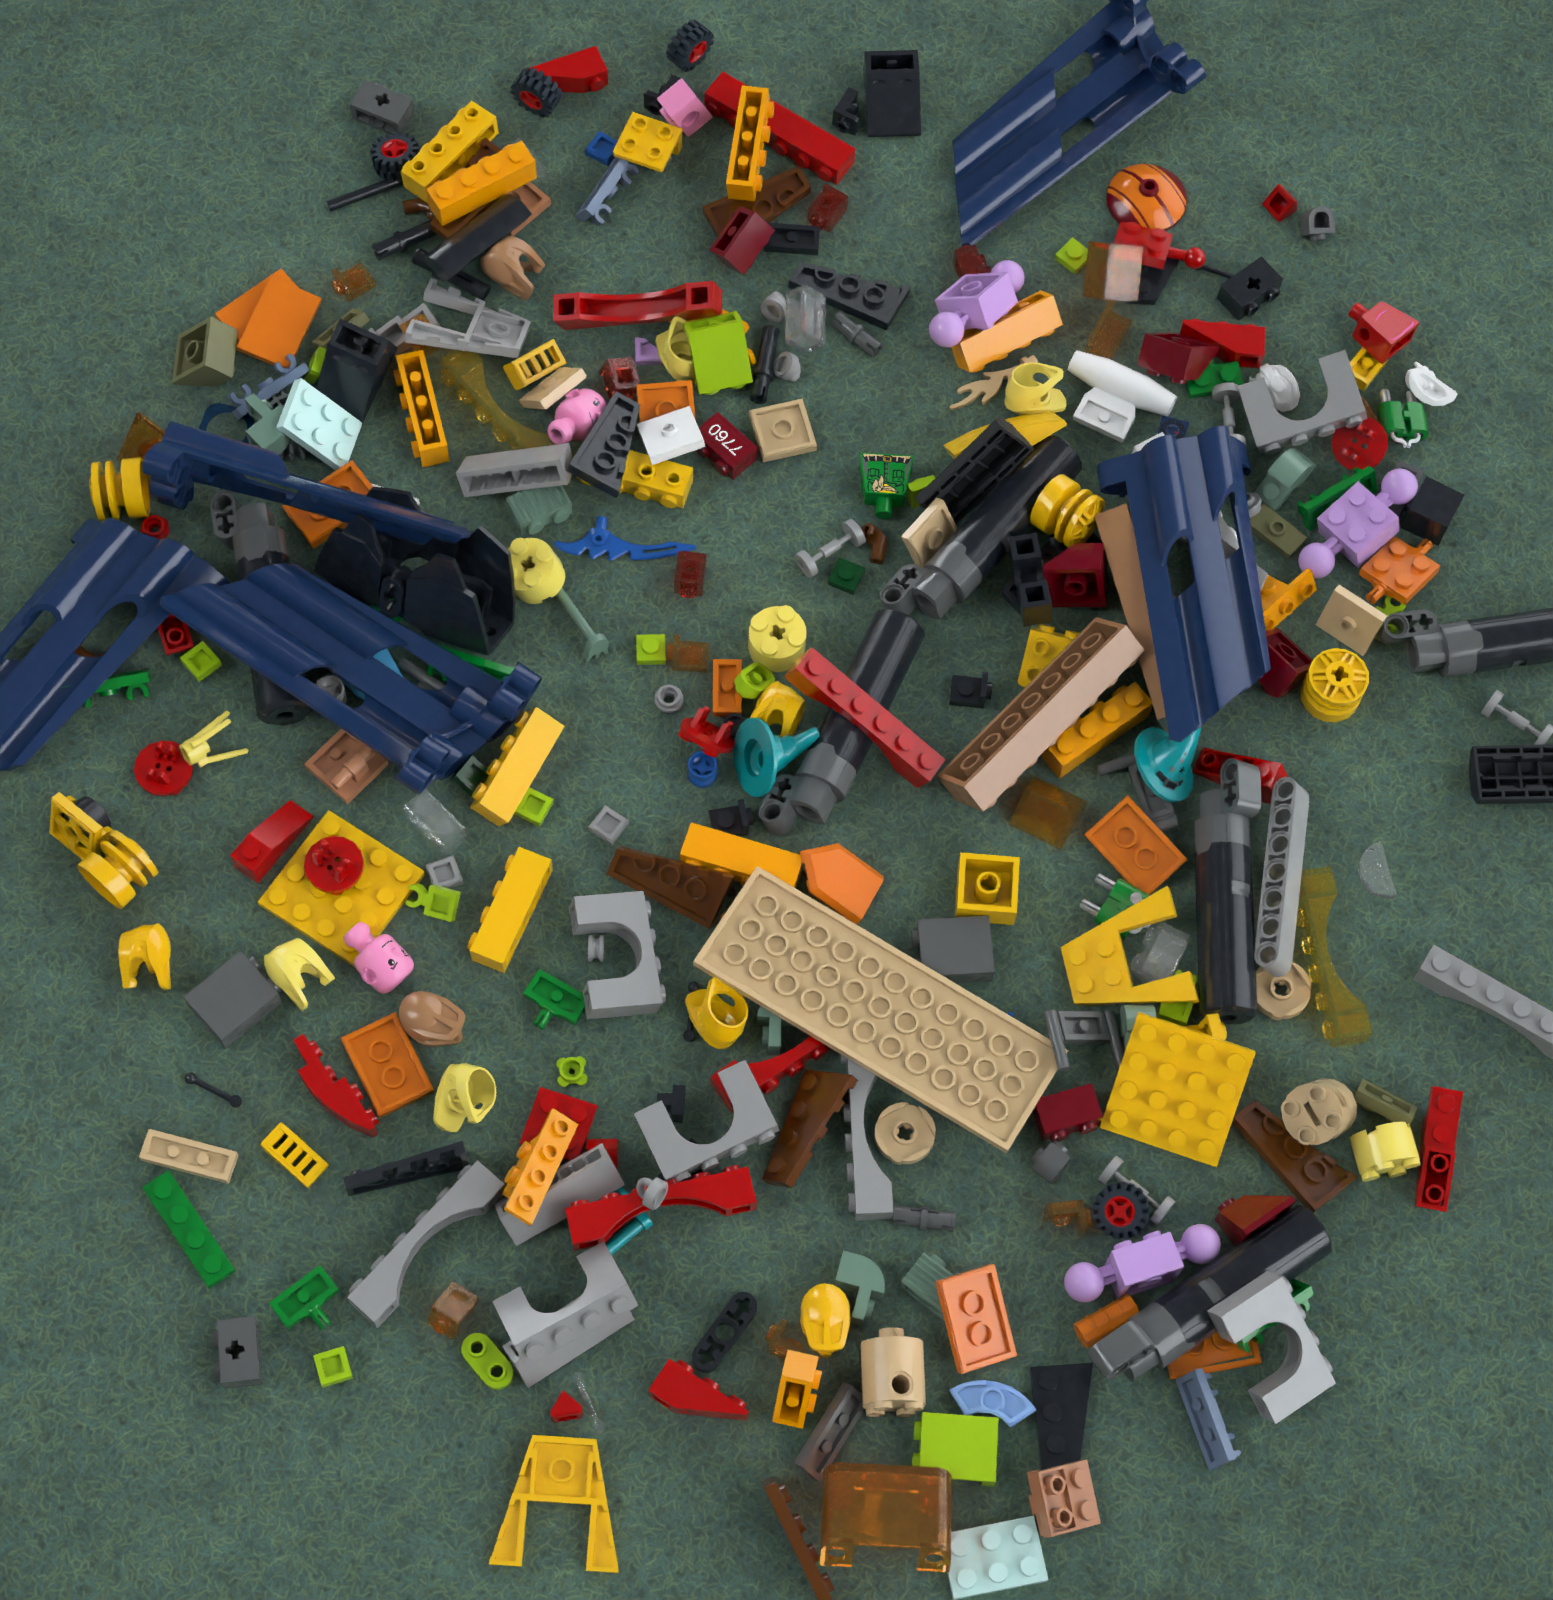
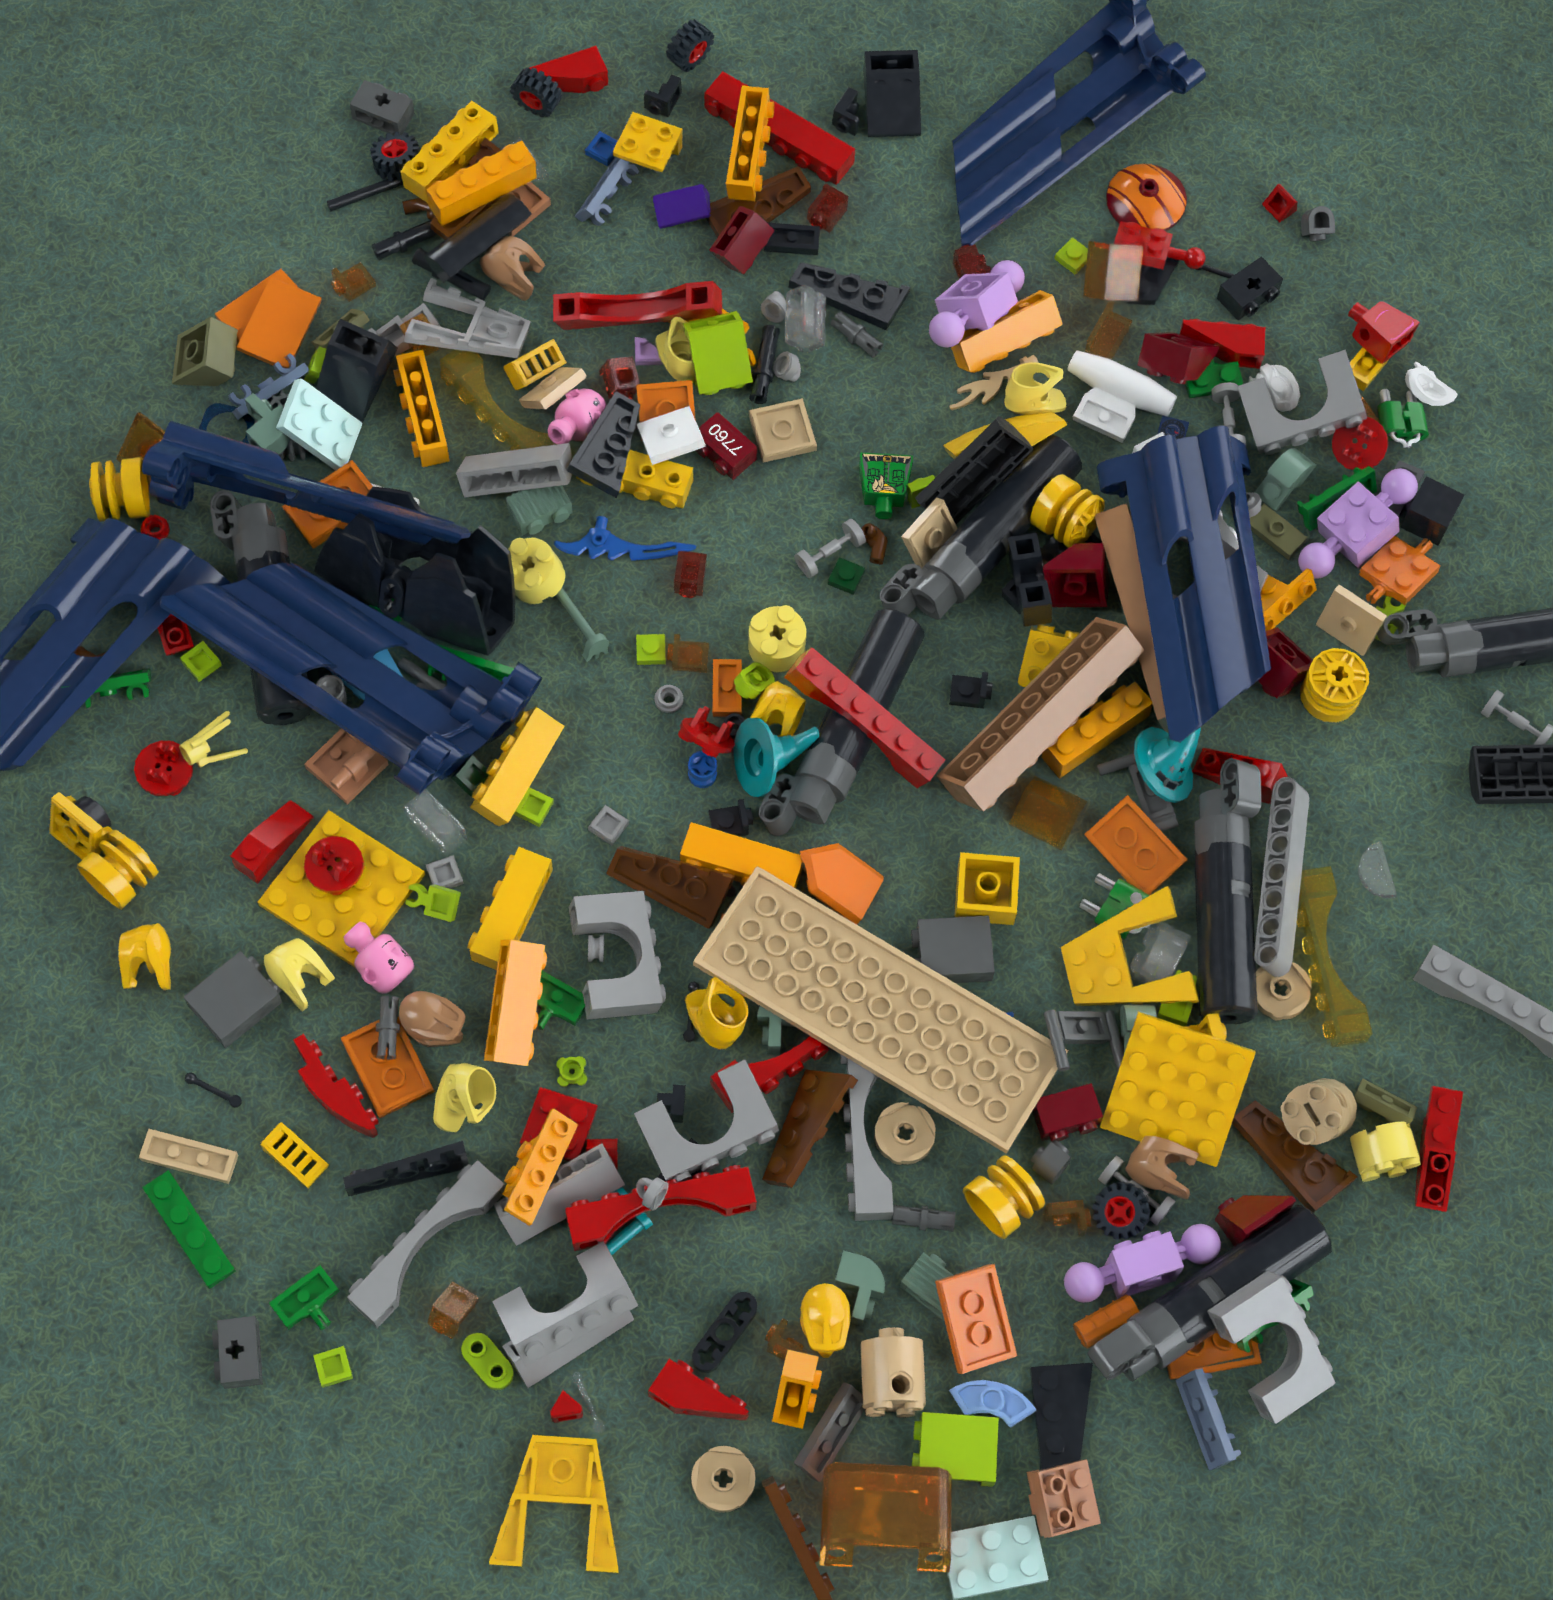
(388, 1027): none -> dark grey pin
(515, 1002): none -> light orange brick
(682, 206): none -> dark purple slope
(683, 108): bright pink brick -> none
(737, 1467): none -> tan plate
(1003, 1196): none -> yellow wheel
(1149, 1163): none -> medium nougat helmet

